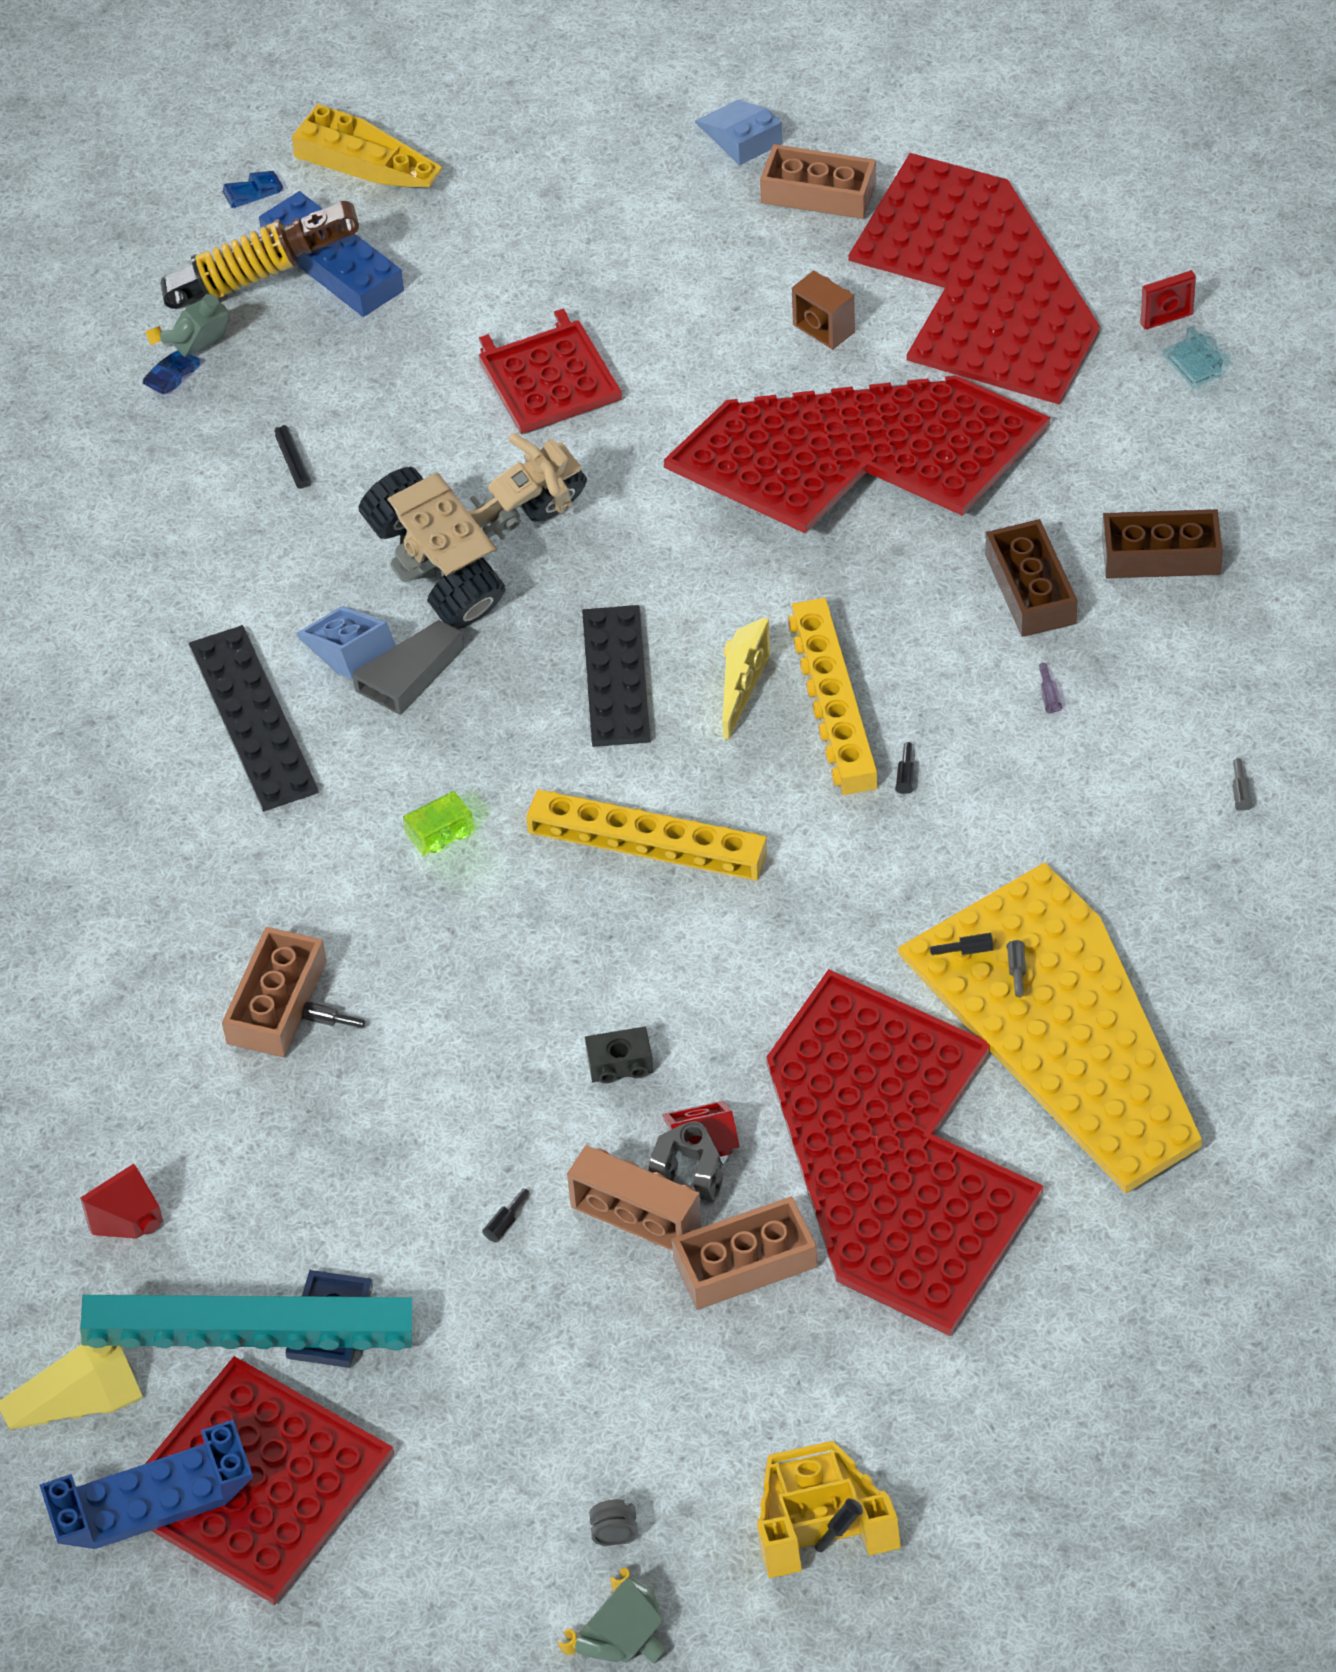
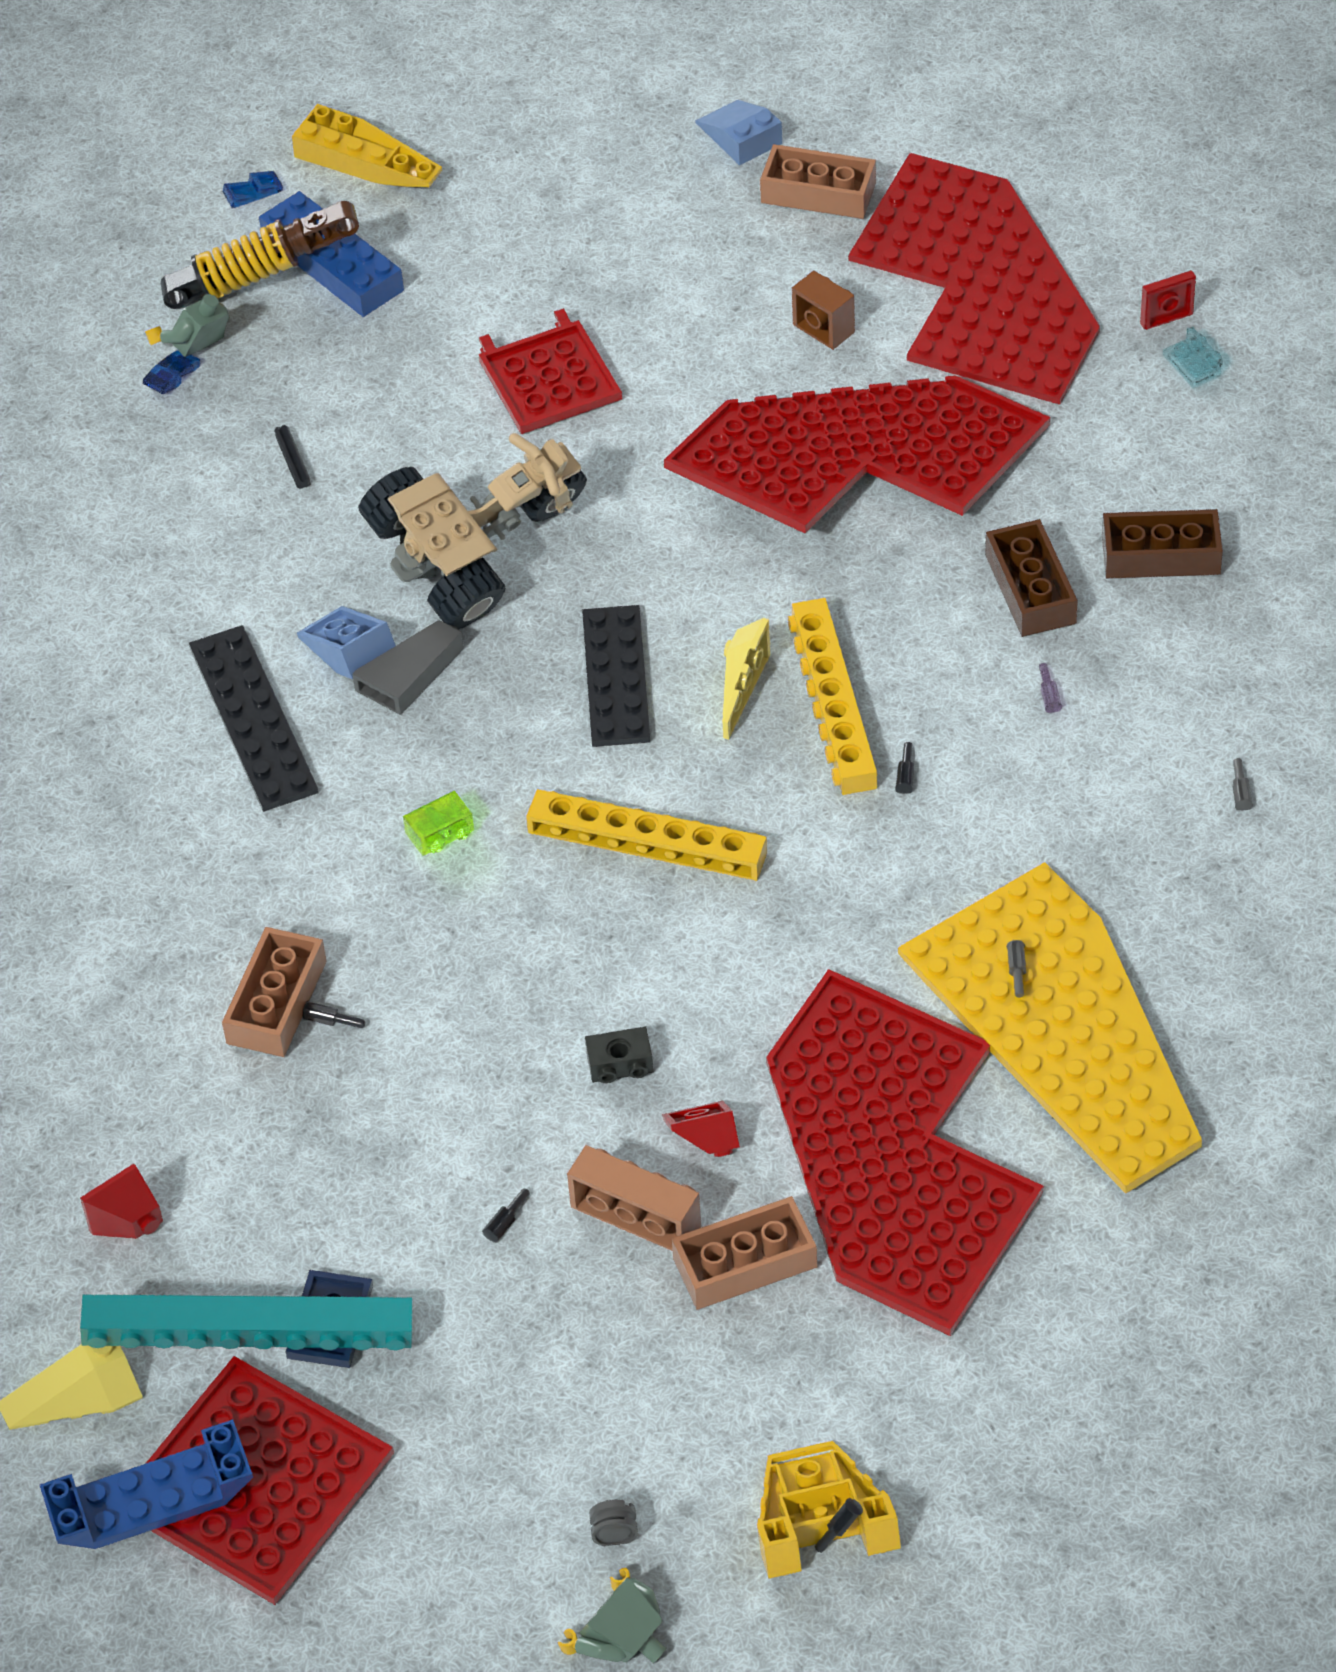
(708, 1173): dark grey piece -> none
(967, 945): black axle -> none

